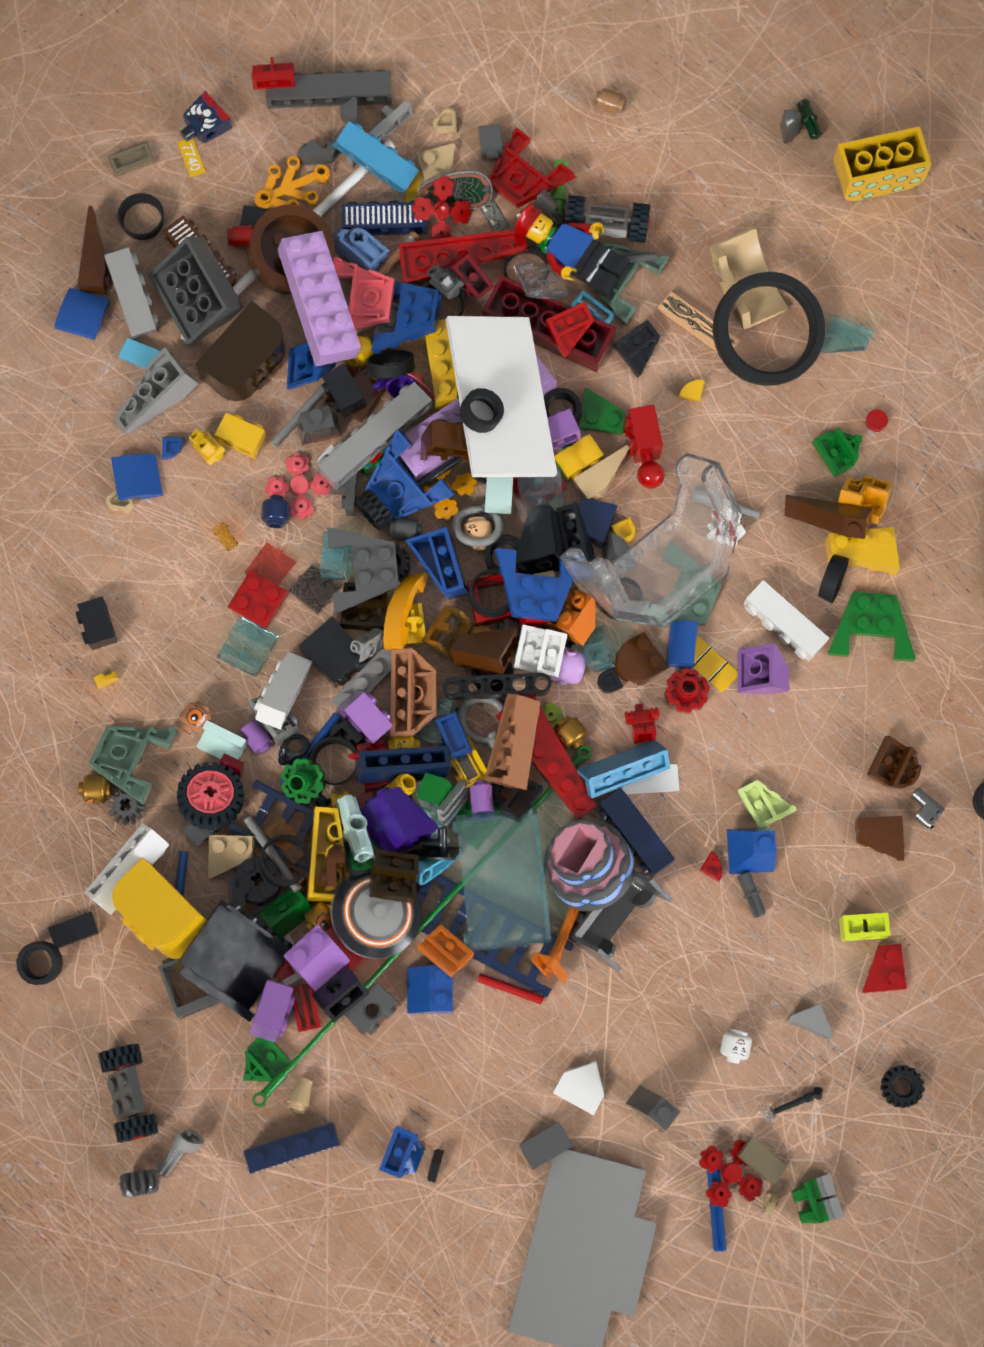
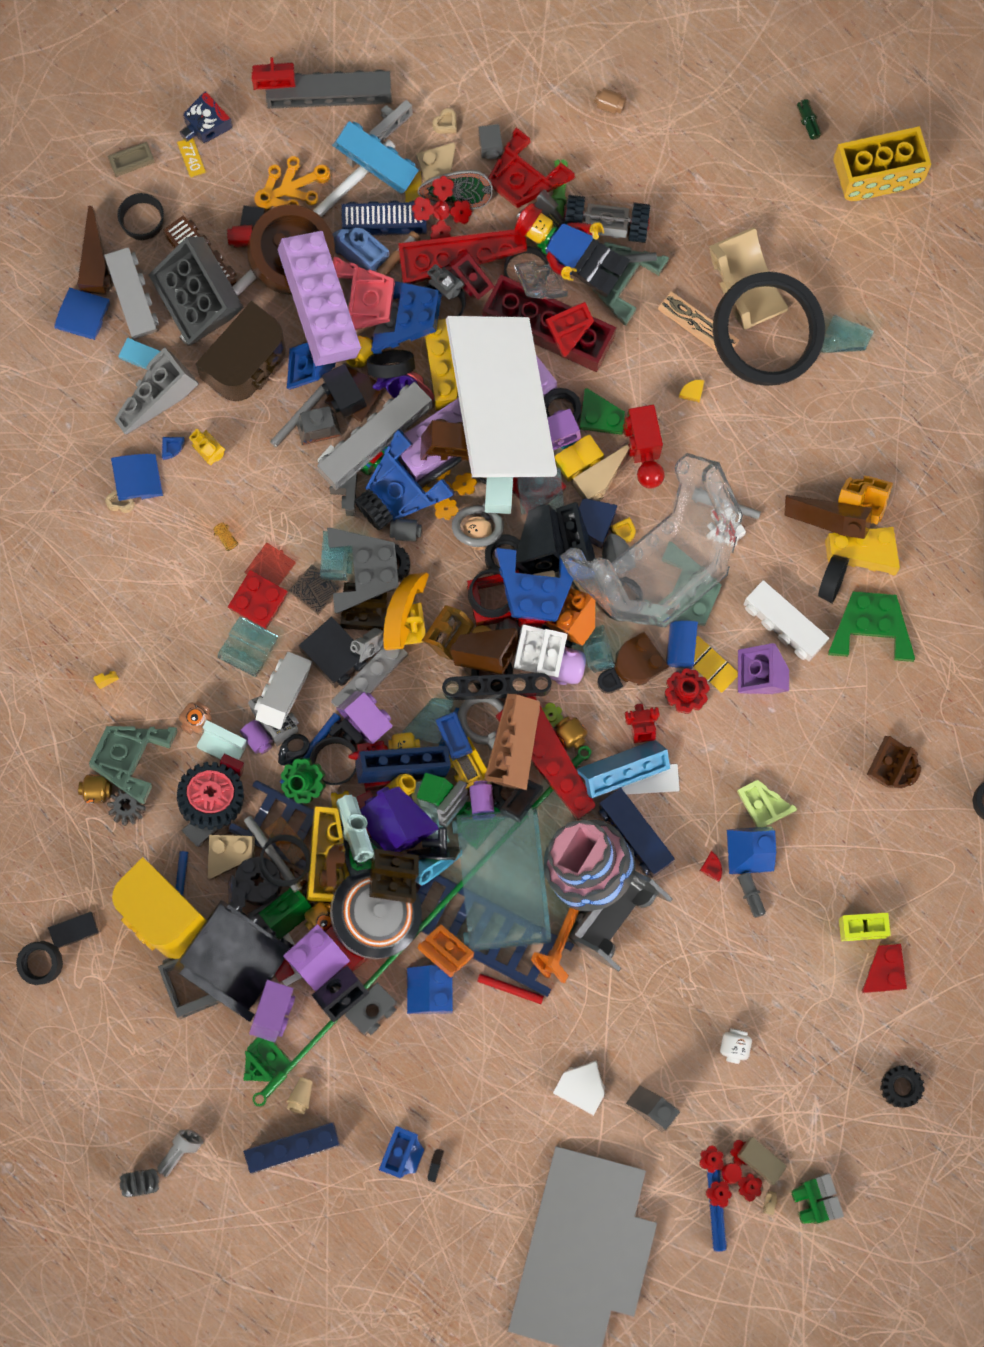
(96, 623): black brick -> none
(127, 1093): plate -> none
(141, 844): white brick -> none
(240, 435): yellow brick -> none
(275, 512): dark blue head -> none
(298, 485): coral plant -> none
(300, 988): red tile -> none
(313, 153): dark grey slope -> none
(322, 801): black hand -> none
(411, 692): nougat wedge -> none
(441, 561): blue wedge -> none
(472, 421): black tyre -> none
(494, 216): light grey sticker -> none
(545, 1145): dark grey panel -> none
(596, 304): medium azure tile -> none
(638, 346): black wing -> none
(768, 1113): black piece -> none
(790, 125): dark grey brick -> none
(813, 1021): light grey slope -> none
(838, 450): green slope -> none
(876, 420): red tile -> none
(882, 835): reddish brown slope -> none
(930, 809): flat silver piece -> none

